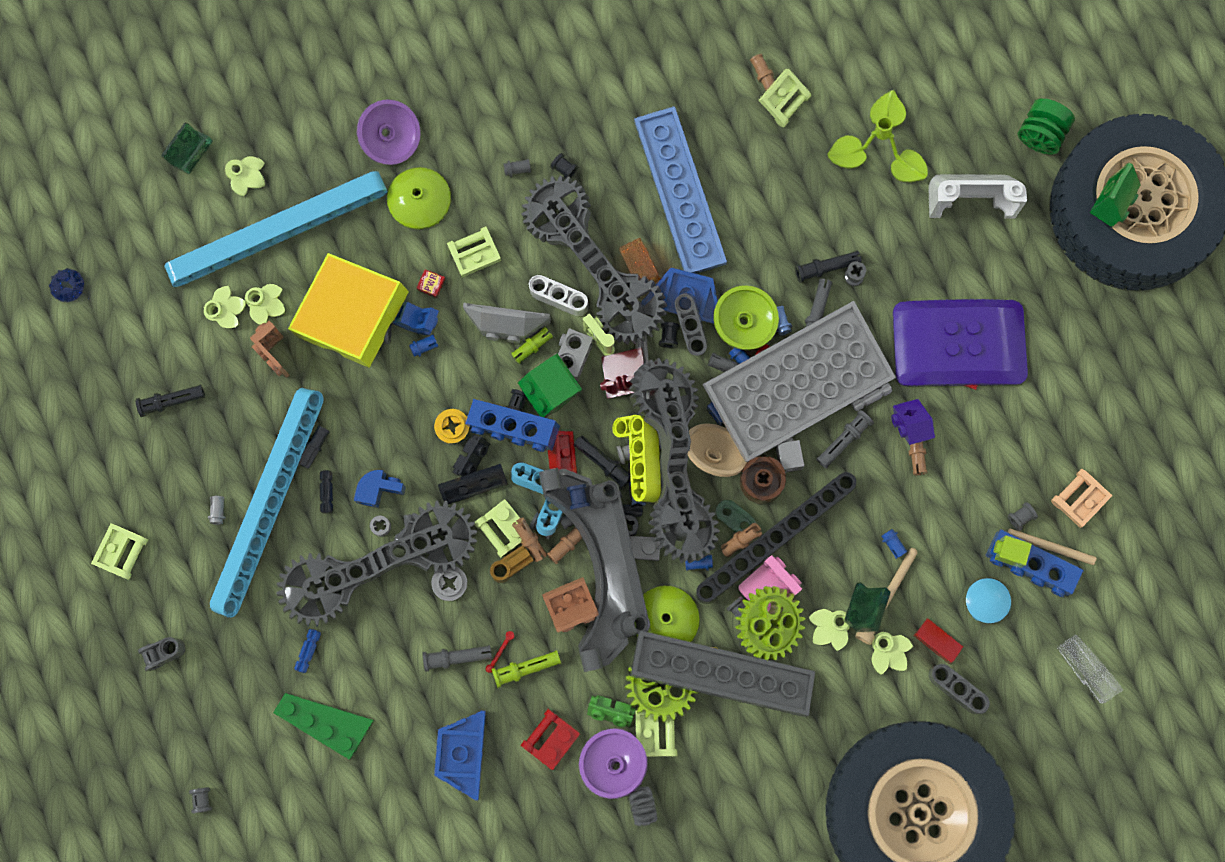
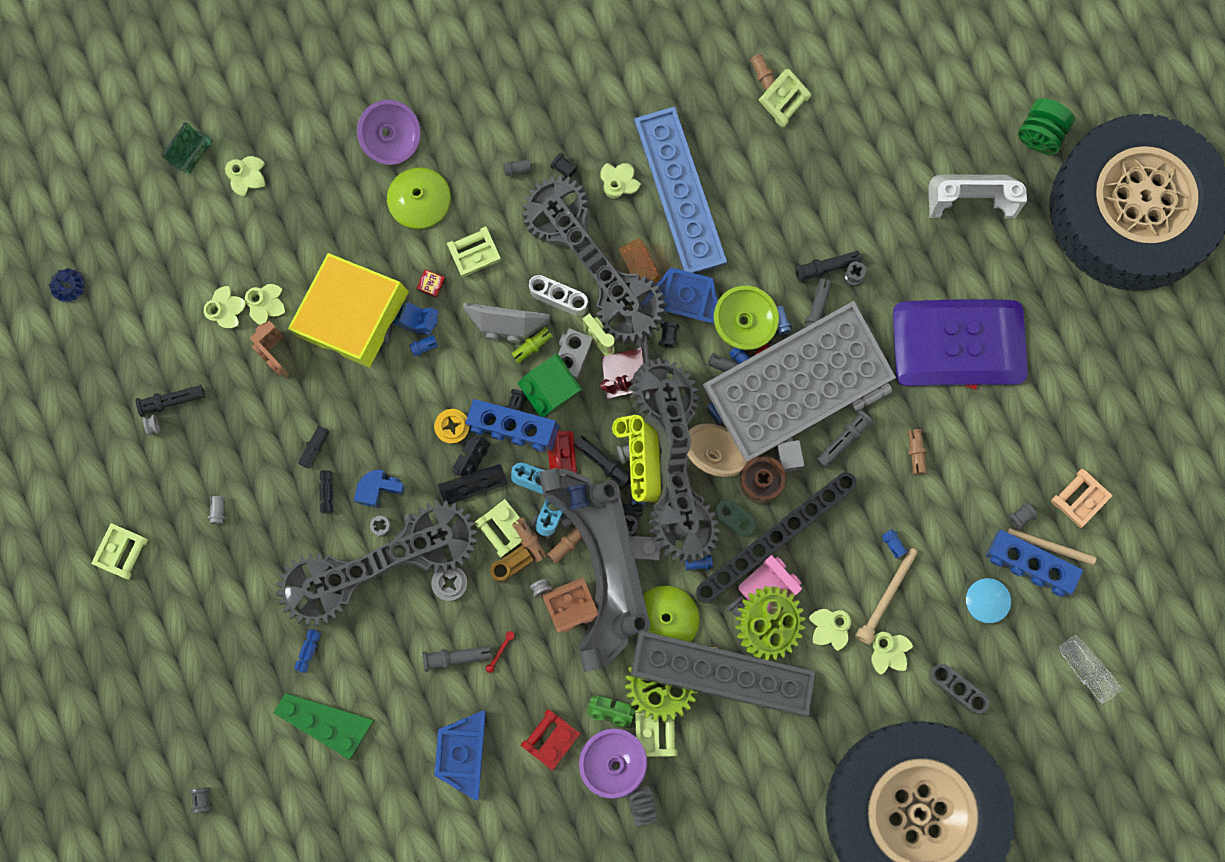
(151, 425): none -> light grey bush
(158, 654): dark grey piece -> none
(266, 502): medium azure beam -> none
(275, 229): medium azure beam -> none
(516, 671): lime pin -> none
(540, 587): none -> light grey bush
(619, 177): none -> yellowish green plate
(690, 335): dark grey beam -> none
(741, 539): medium nougat pin -> none
(867, 608): clear green bracket -> none
(886, 114): lime plant -> none
(913, 421): dark purple brick -> none
(938, 641): red slope -> none
(1012, 551): lime brick -> none
(1117, 196): green slope -> none

